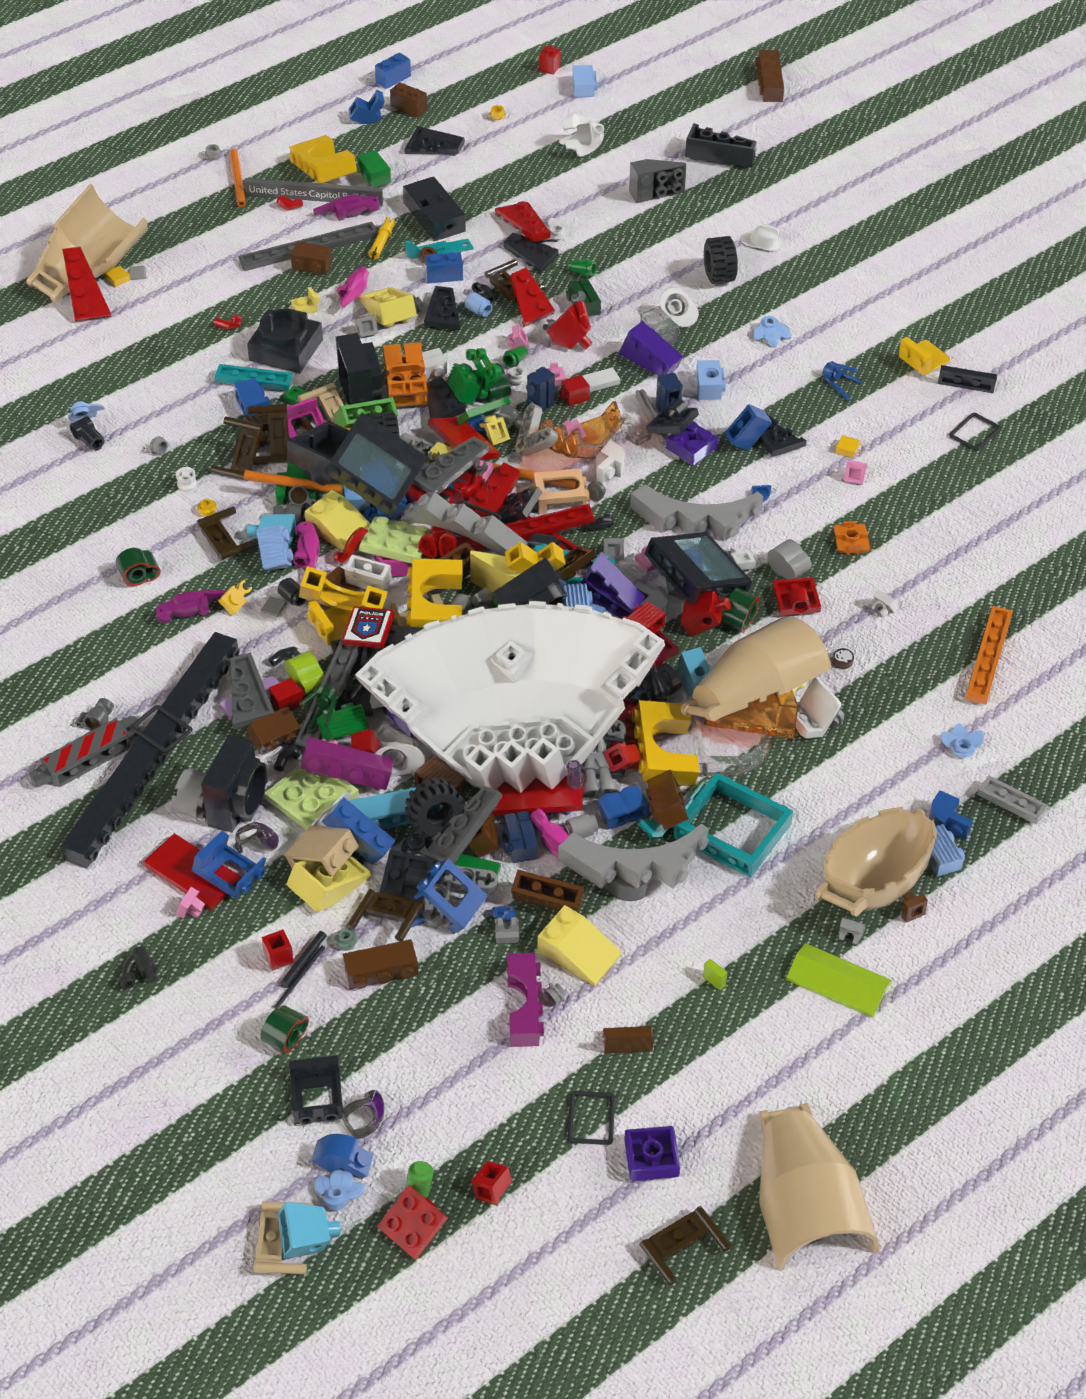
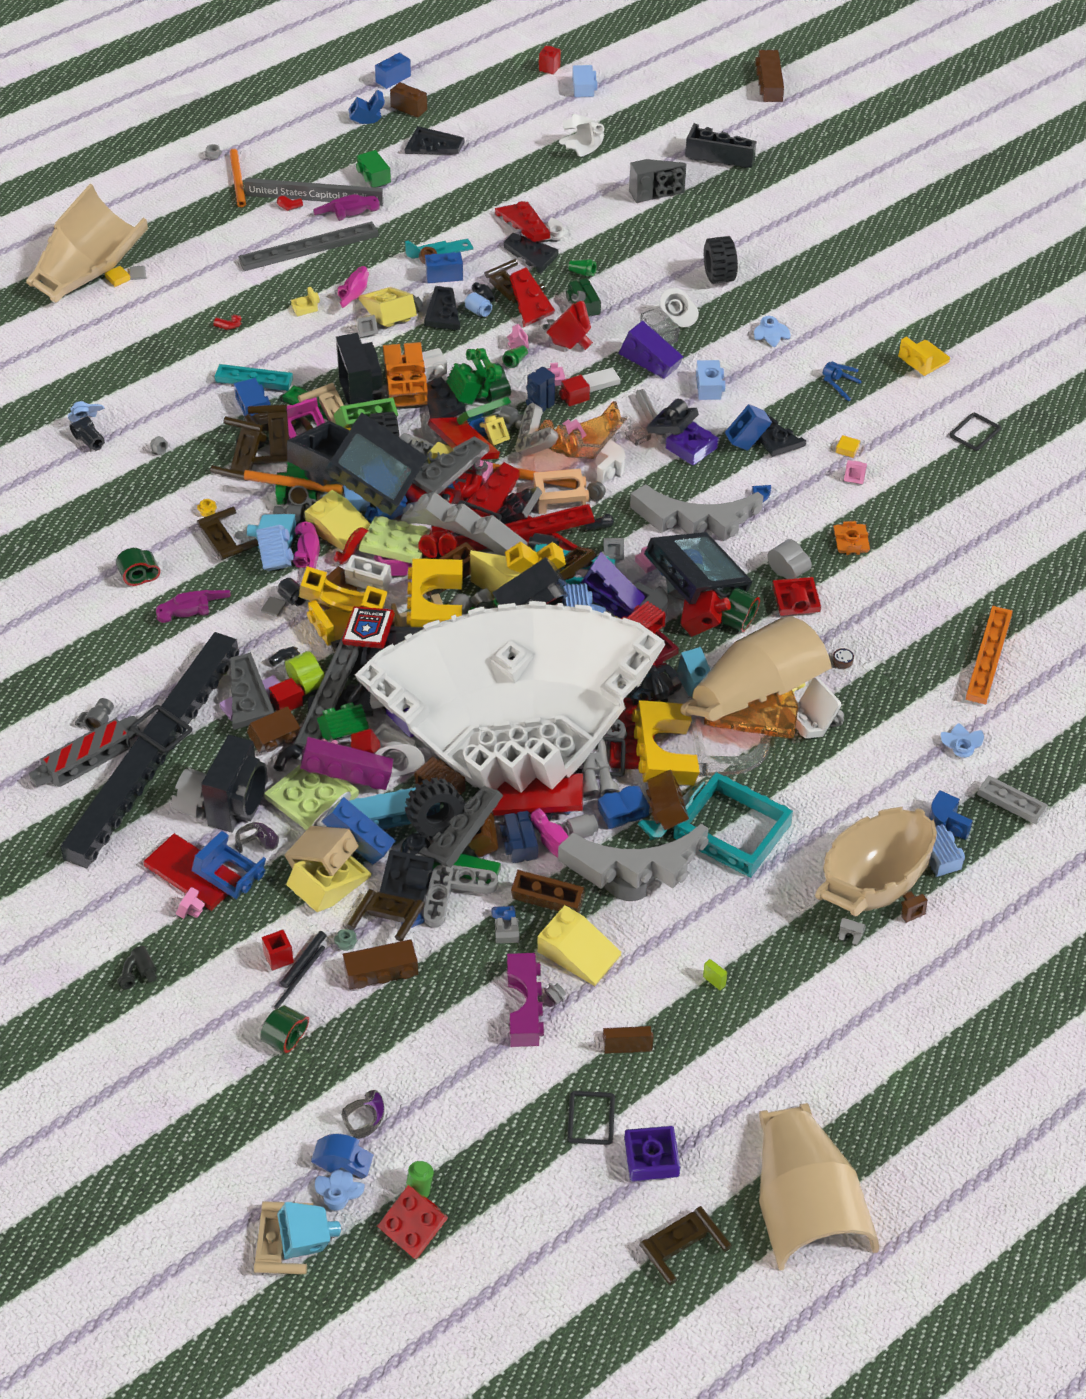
(84, 291): red wing -> none
(186, 479): white wheel -> none
(233, 598): yellow plate -> none
(285, 340): black container -> none
(311, 258): reddish brown brick -> none
(315, 1074): black window -> none
(319, 159): yellow arch -> none
(325, 698): dark green plant -> none
(384, 233): yellow pin -> none
(434, 208): black brick -> none
(466, 908): window -> none
(491, 1182): red brick -> none
(497, 112): yellow plate -> none
(516, 375): white plate -> none
(575, 778): clear purple pin -> none
(622, 756): red brick -> none
(667, 390): dark blue brick -> none
(742, 558): white plate -> none
(763, 237): white piece -> none
(838, 979): lime slope -> none
(885, 601): white tile -> none
(967, 379): black plate -> none

